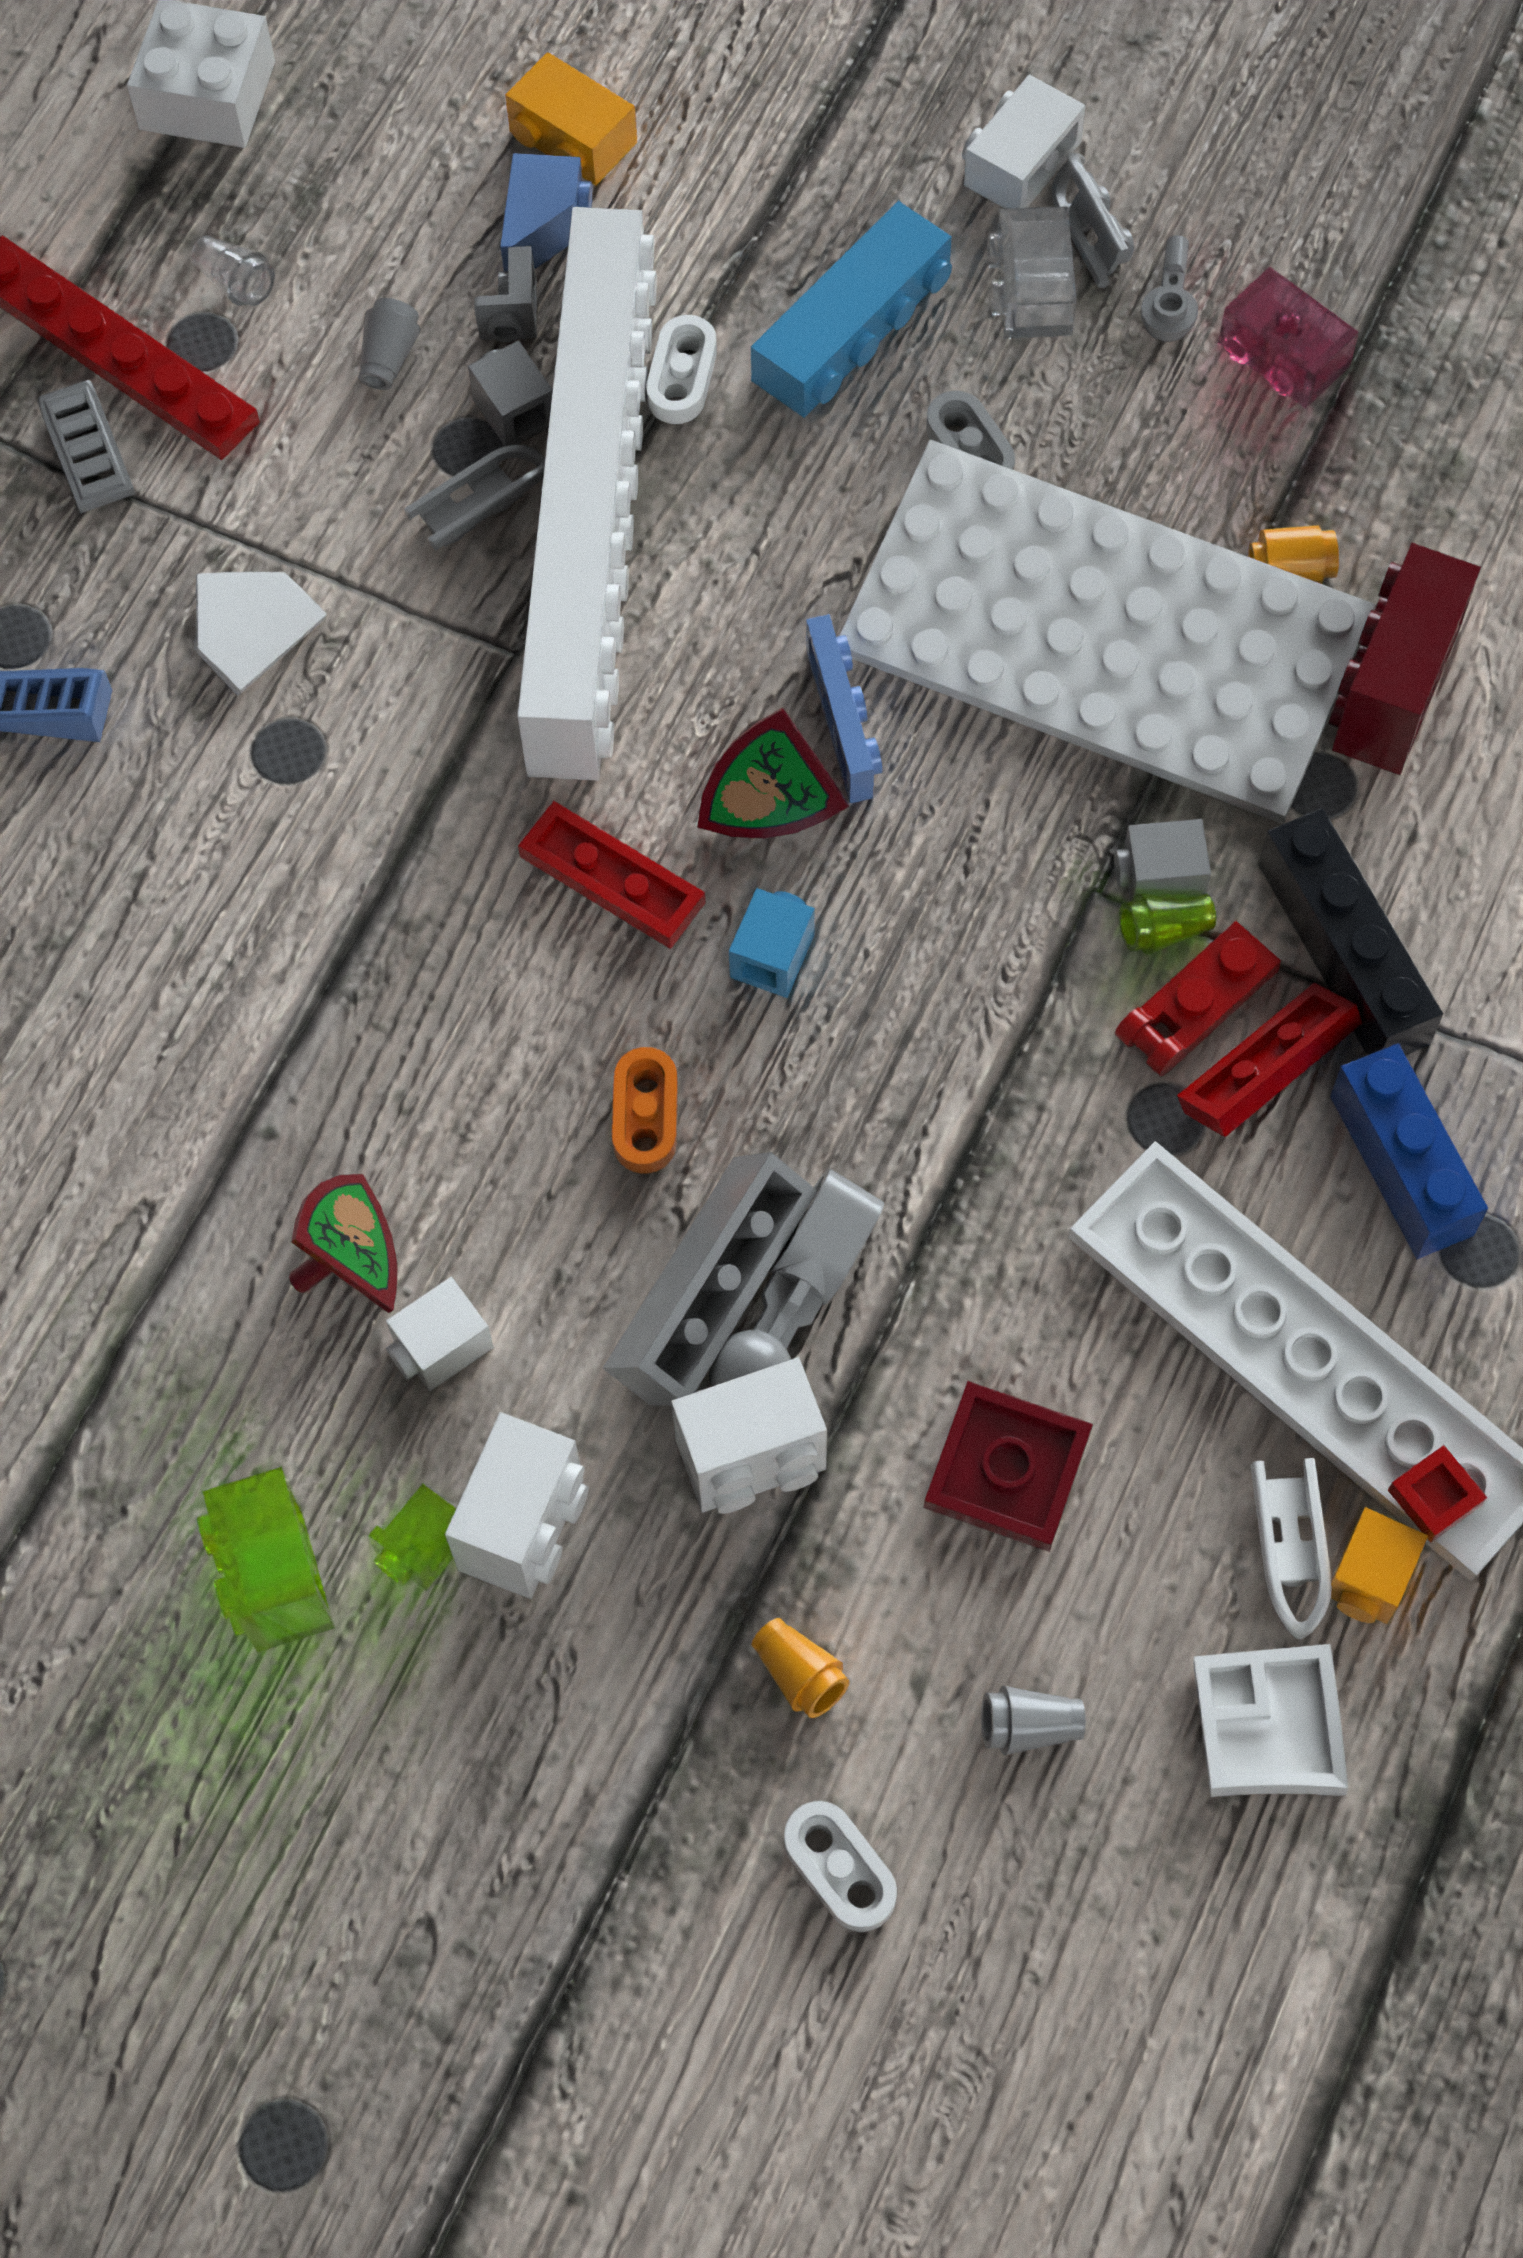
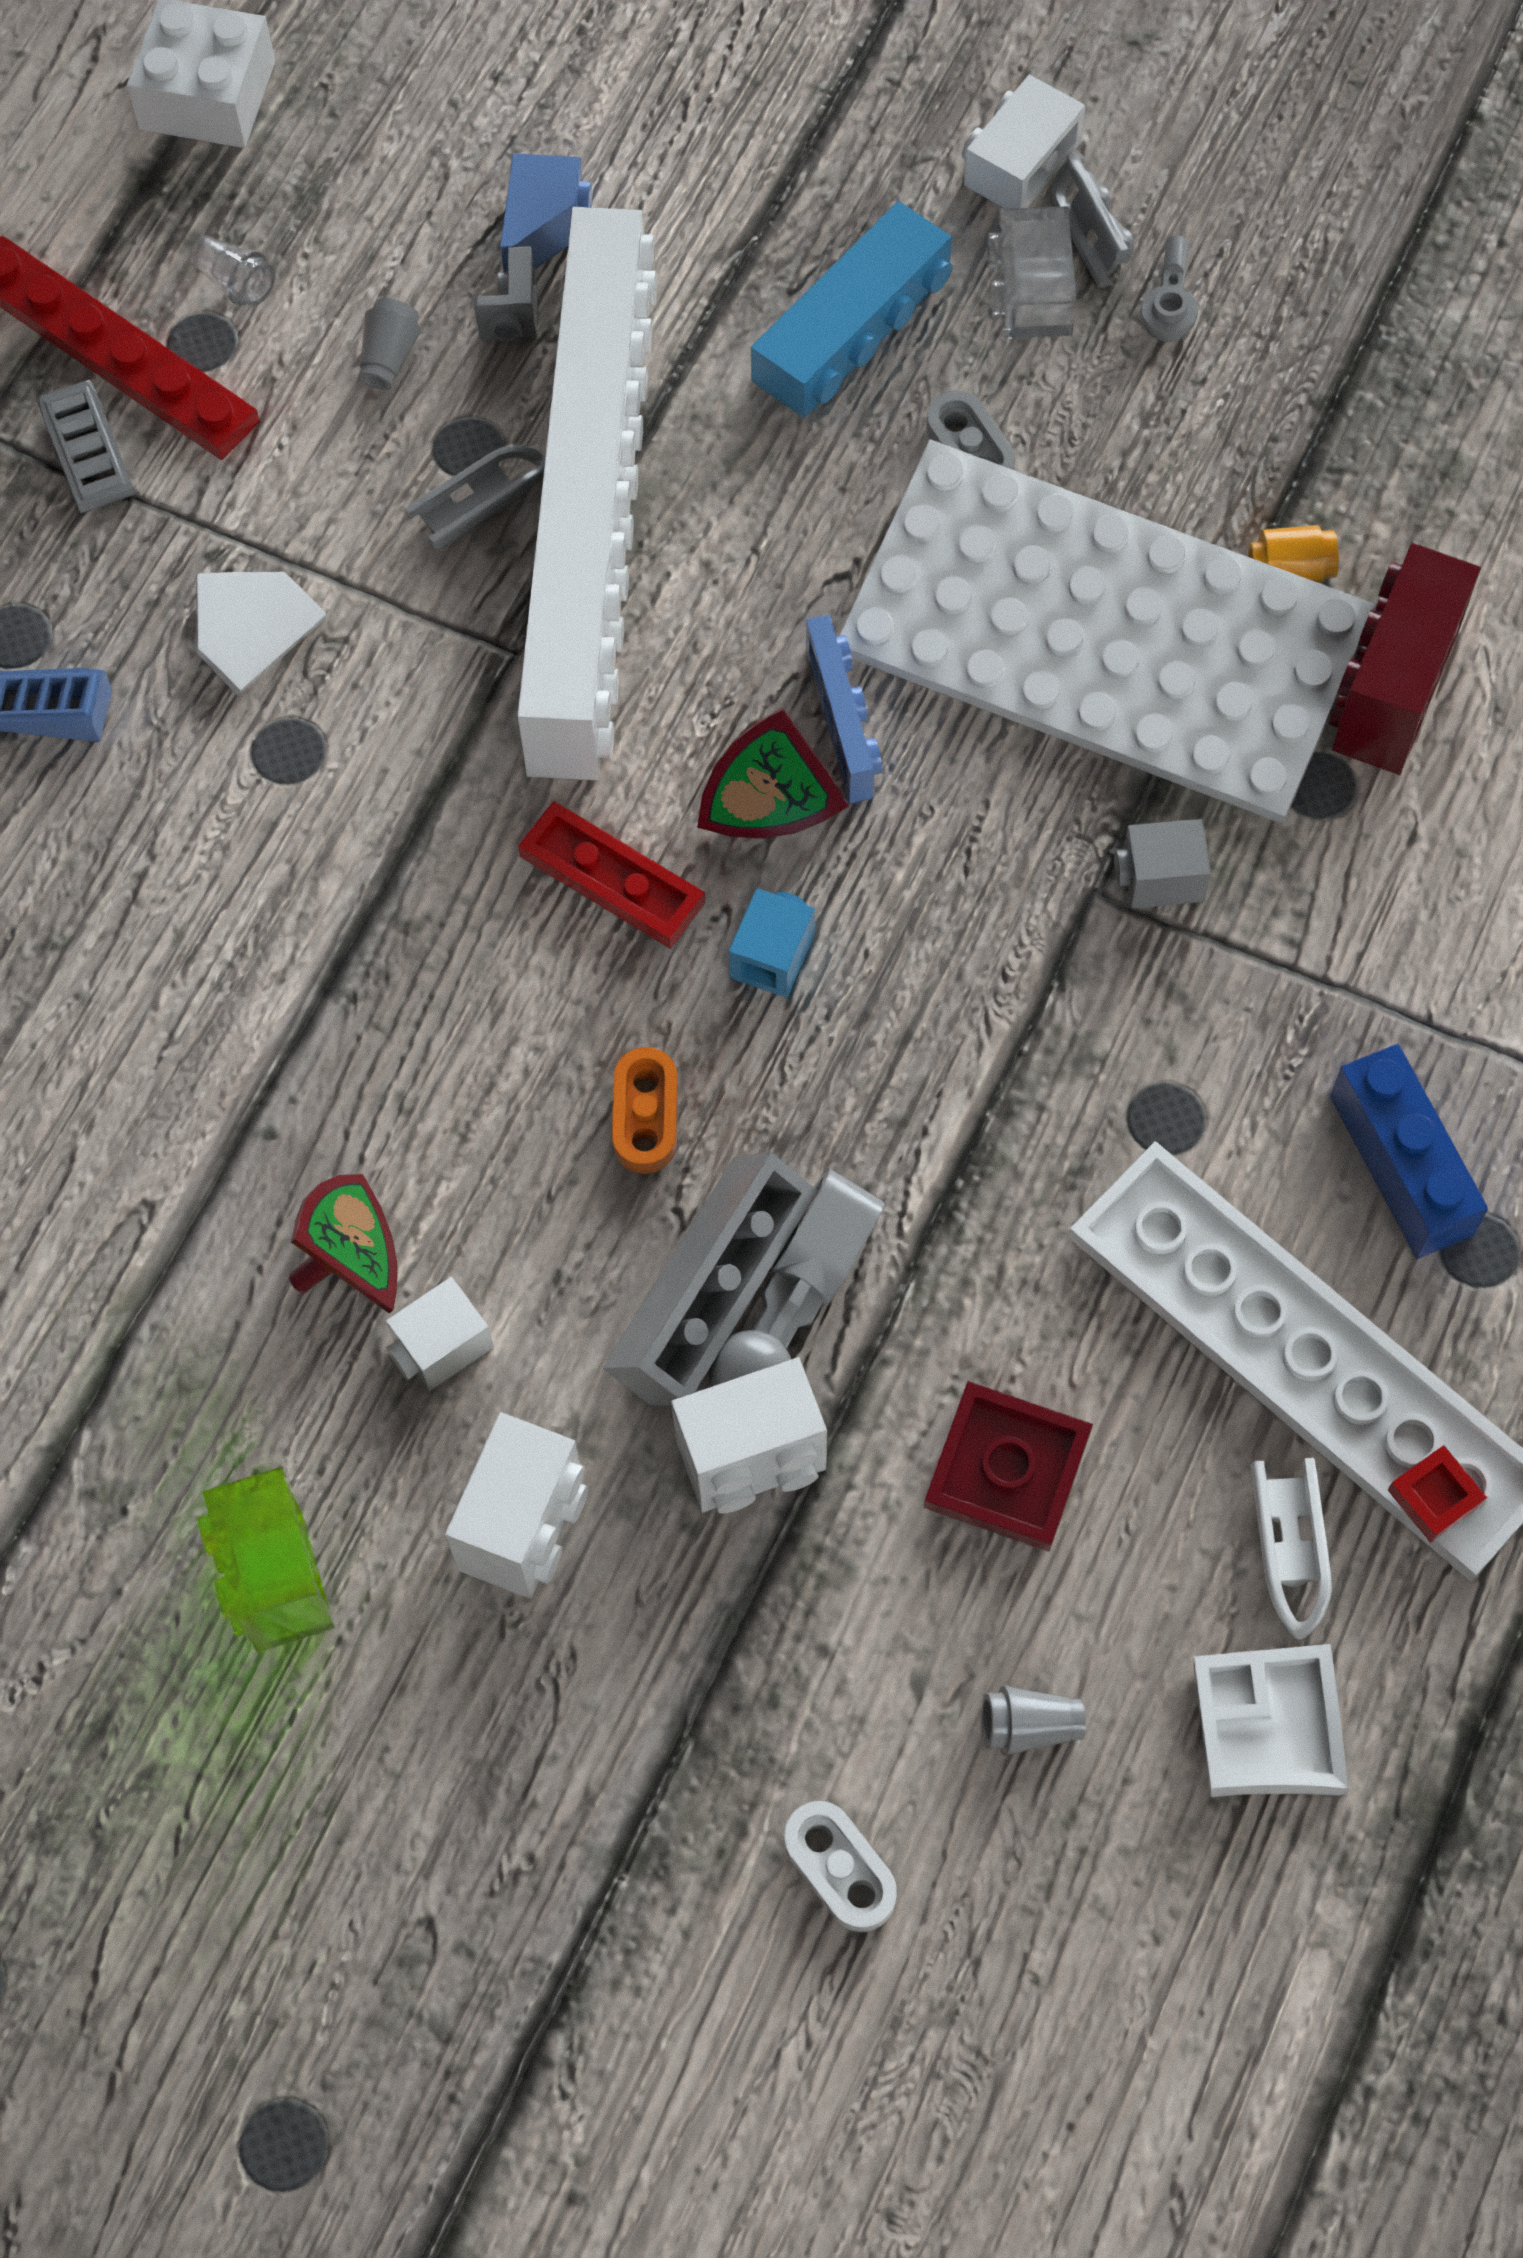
(415, 1540): clear neon green bracket -> none
(511, 393): light grey brick -> none
(571, 117): light orange brick -> none
(681, 374): white plate -> none
(801, 1669): light orange cone -> none
(1163, 920): clear neon green cone -> none
(1199, 998): red plate -> none
(1269, 1059): red plate -> none
(1287, 337): clear pink brick -> none
(1348, 934): black brick -> none
(1376, 1567): light orange brick -> none

